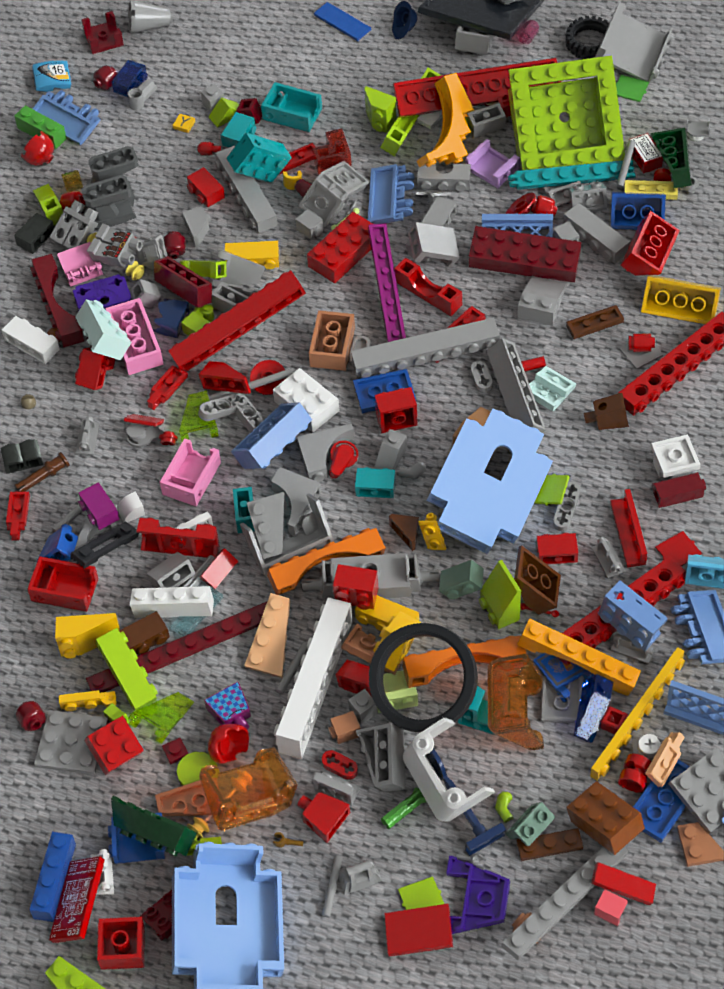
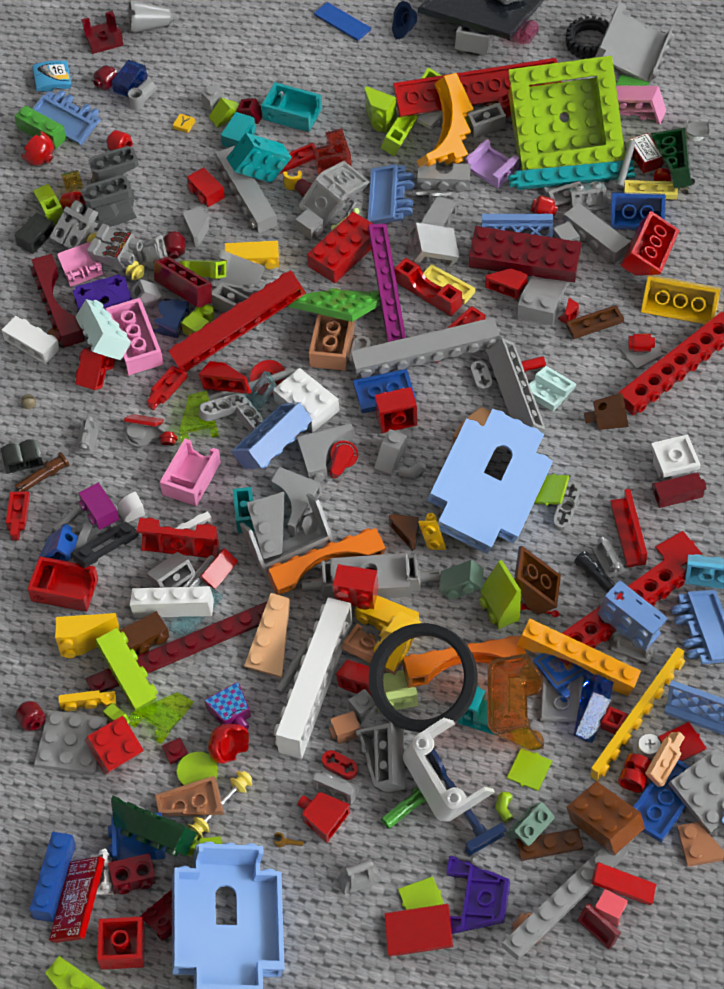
(118, 139): none -> red head
(130, 867): none -> dark red brick
(207, 148): red cylinder -> none
(248, 790): clear orange windscreen -> none
(261, 390): none -> clear light blue tile
(332, 886): light grey bar -> none
(338, 303): none -> bright green plate
(375, 483): teal brick -> none
(442, 278): none -> light yellow plate
(507, 282): none -> red slope
(522, 204): red dish -> none
(529, 769): none -> lime piece
(557, 548): red brick -> none
(571, 312): none -> red slope
(593, 570): none -> black pin
(599, 926): none -> dark red tile
(641, 101): none -> bright pink wedge
(691, 743): none -> red piece

